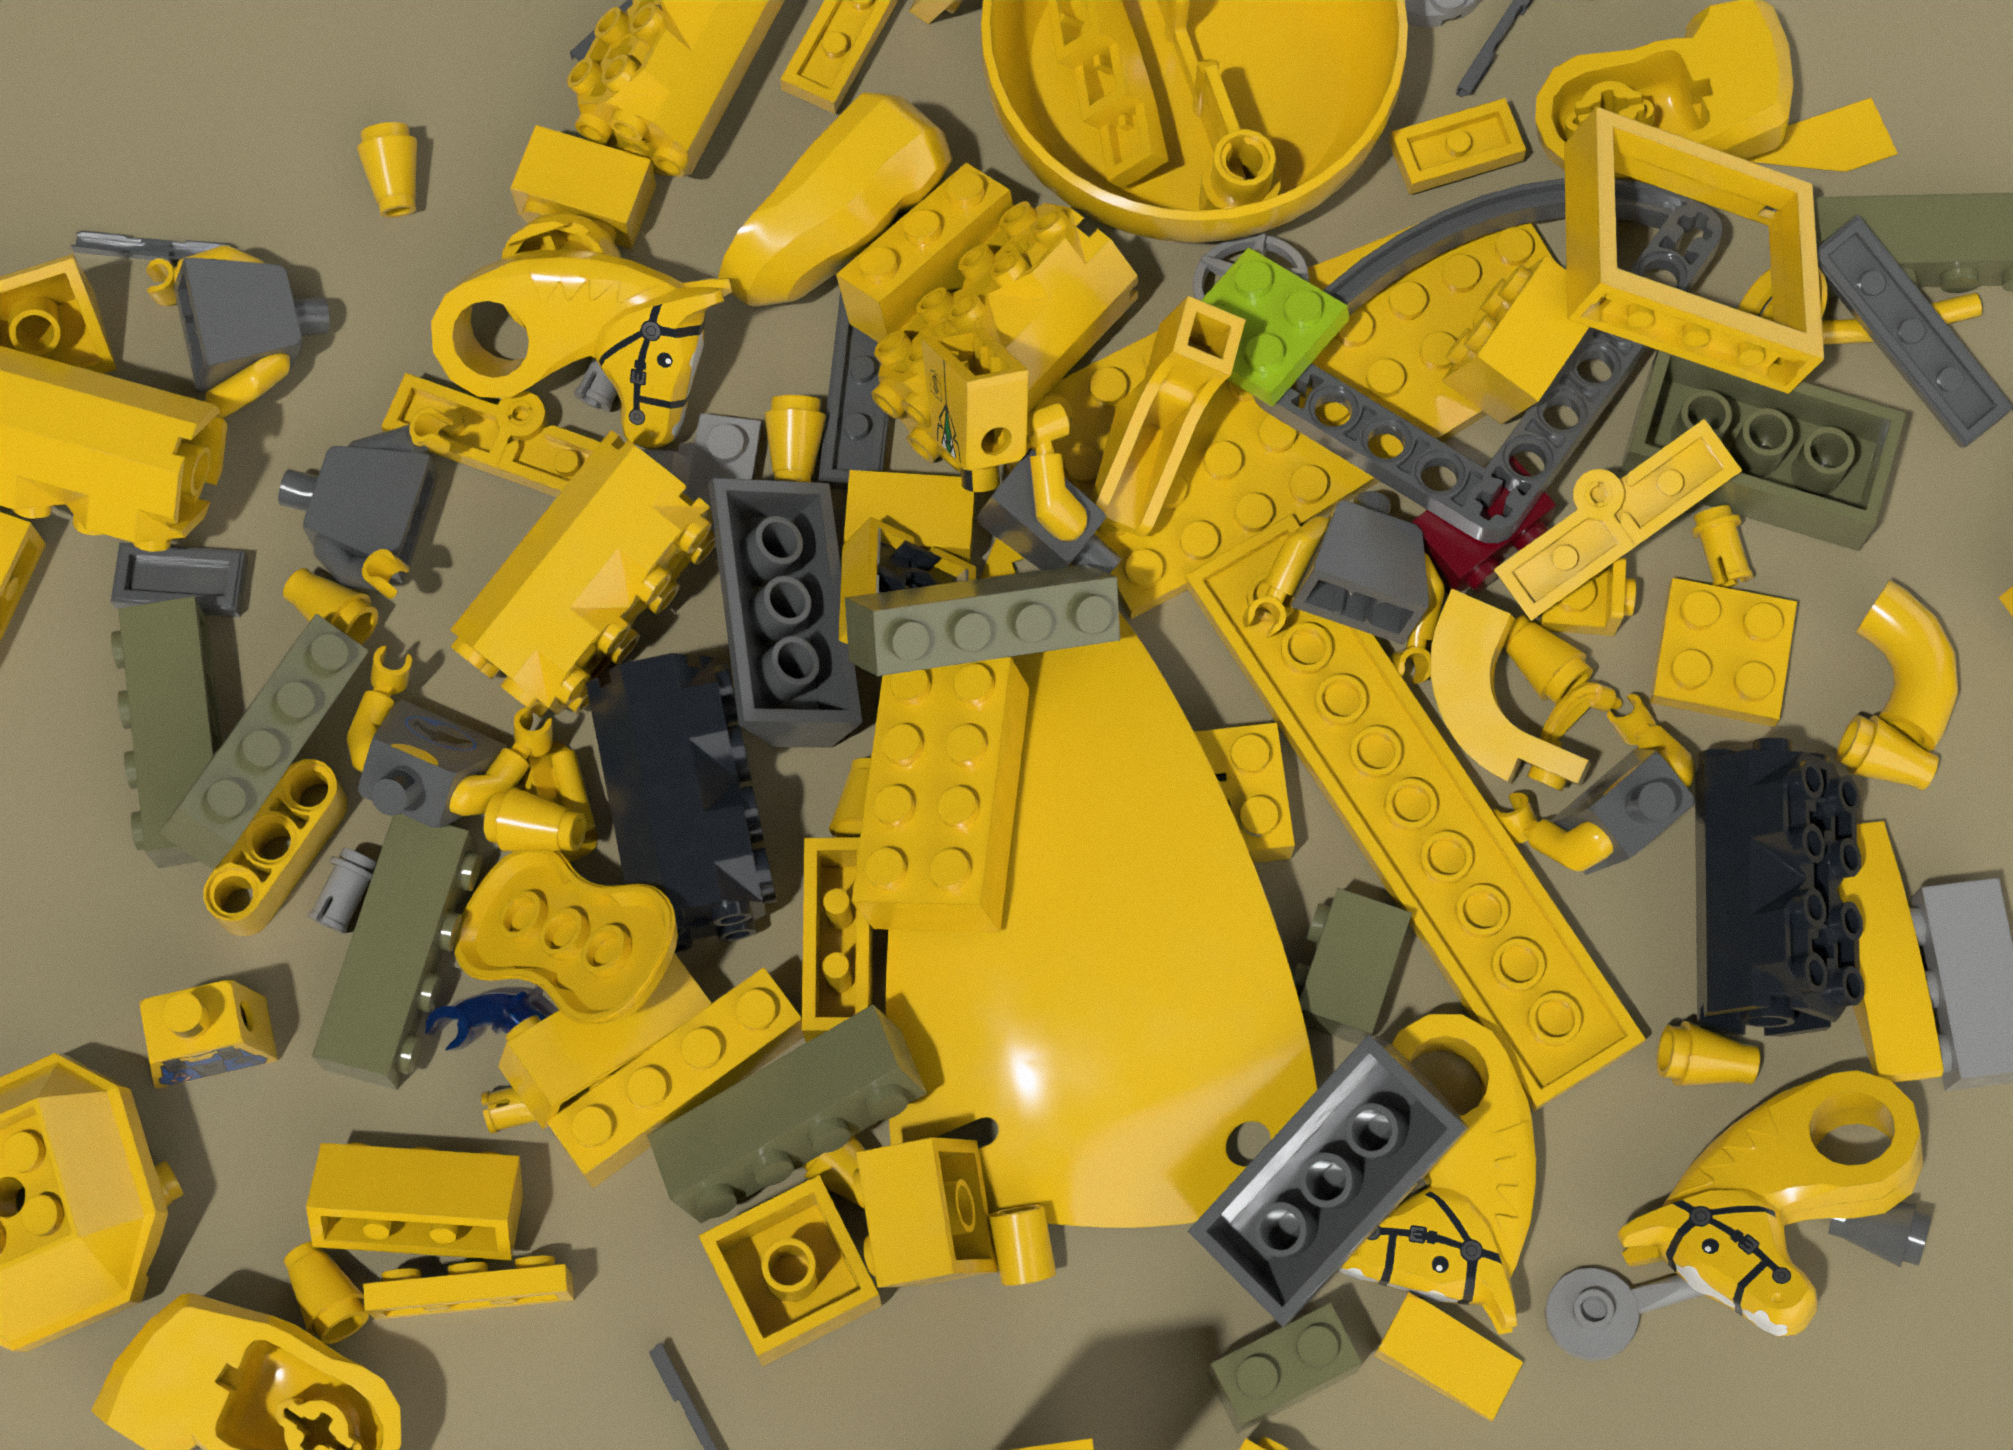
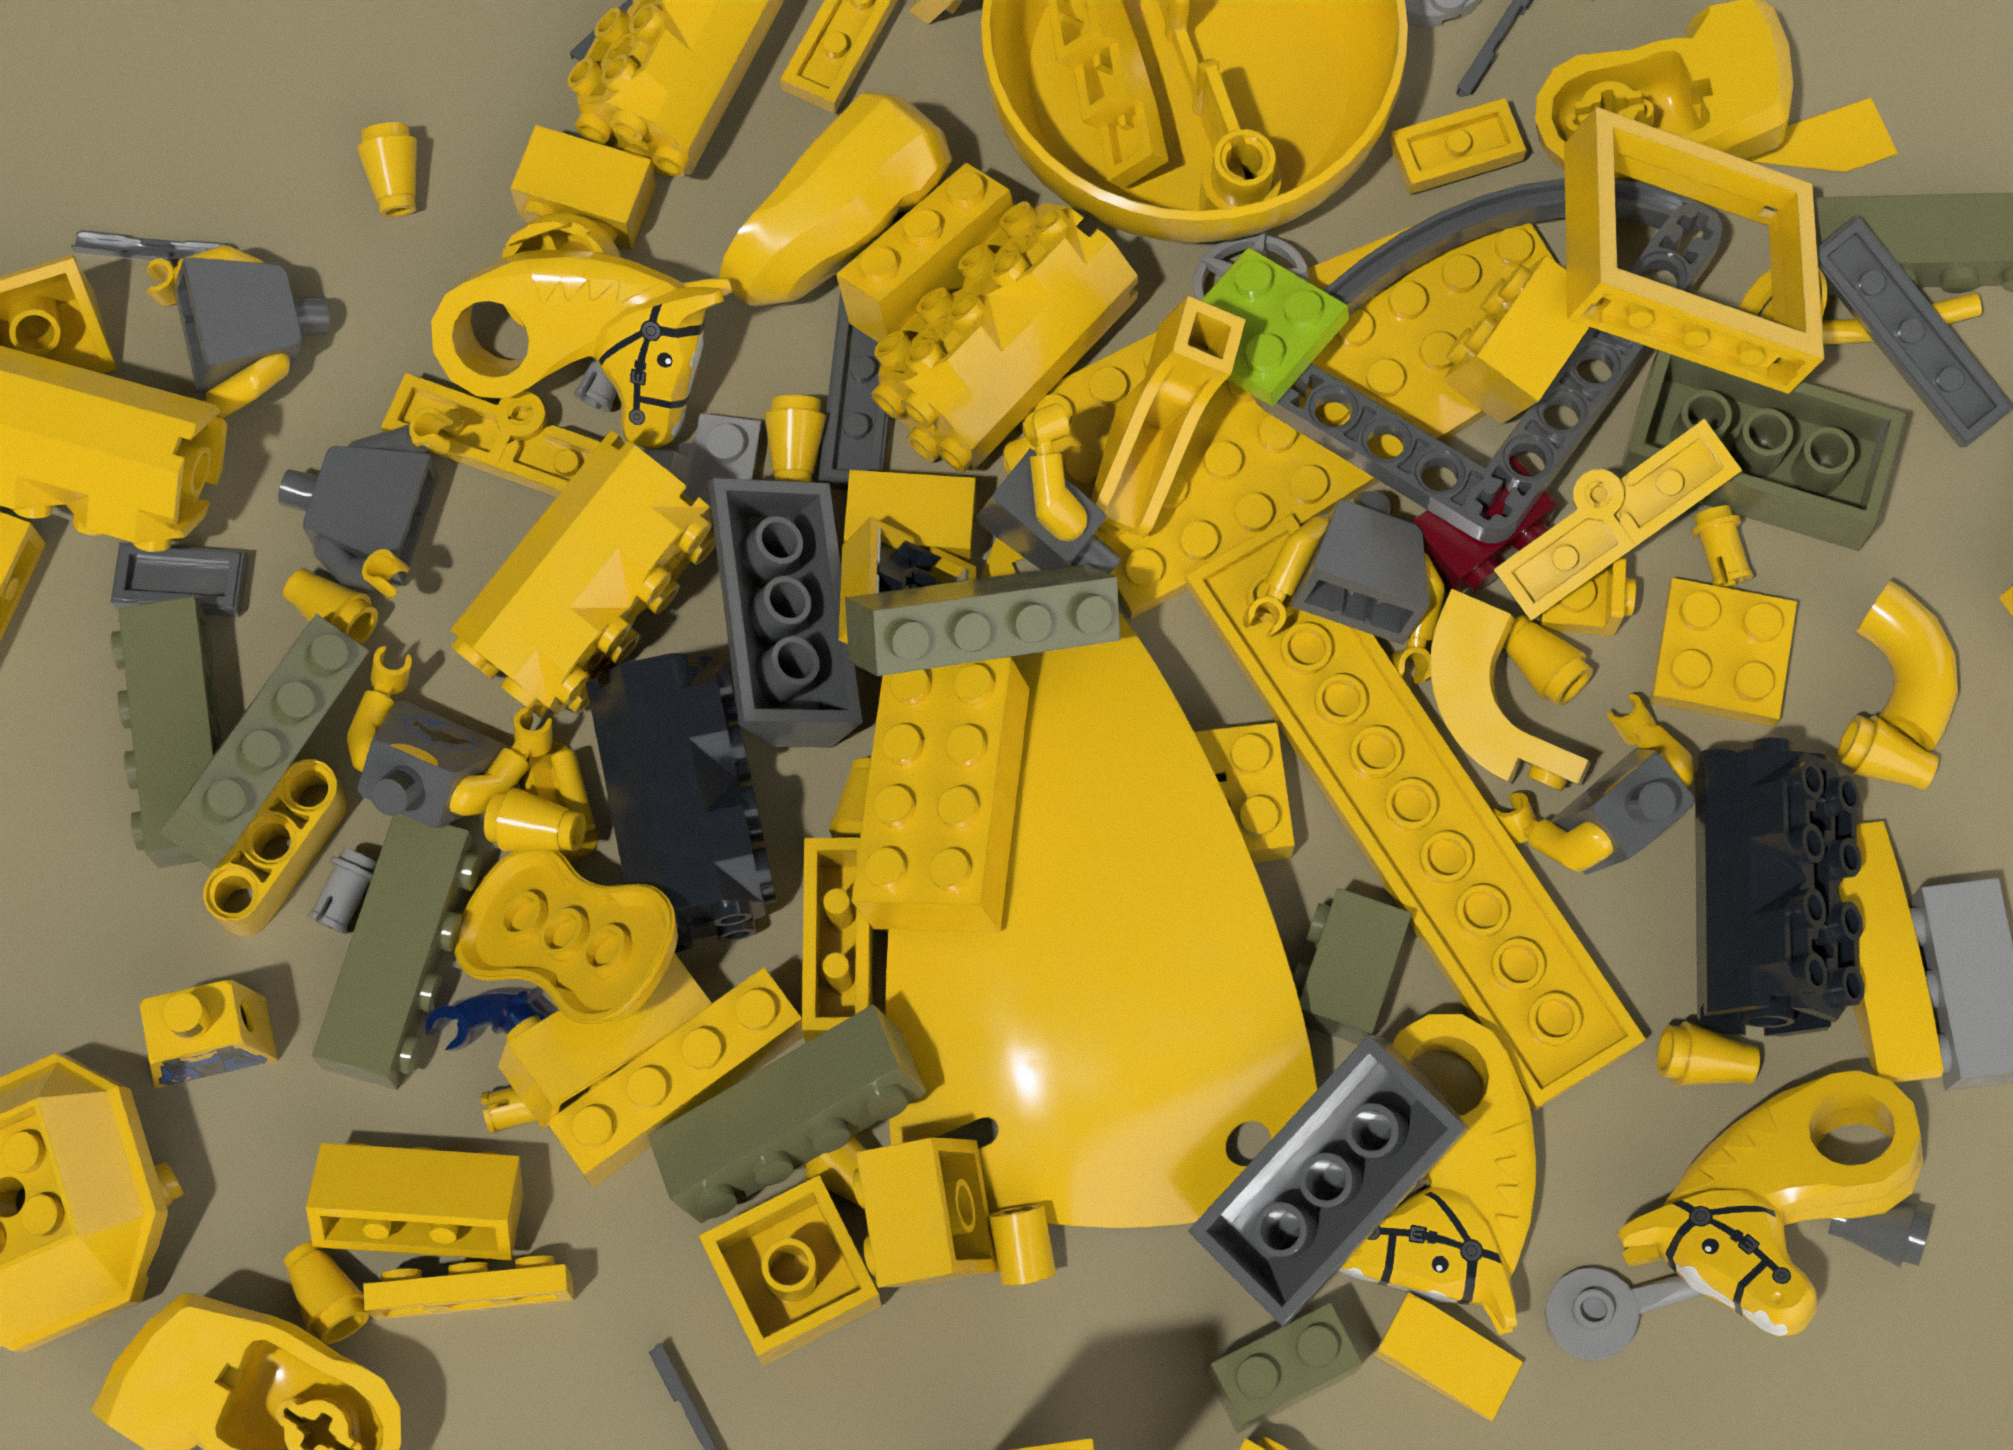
(976, 403): yellow torso -> none
(1574, 705): yellow piece -> none

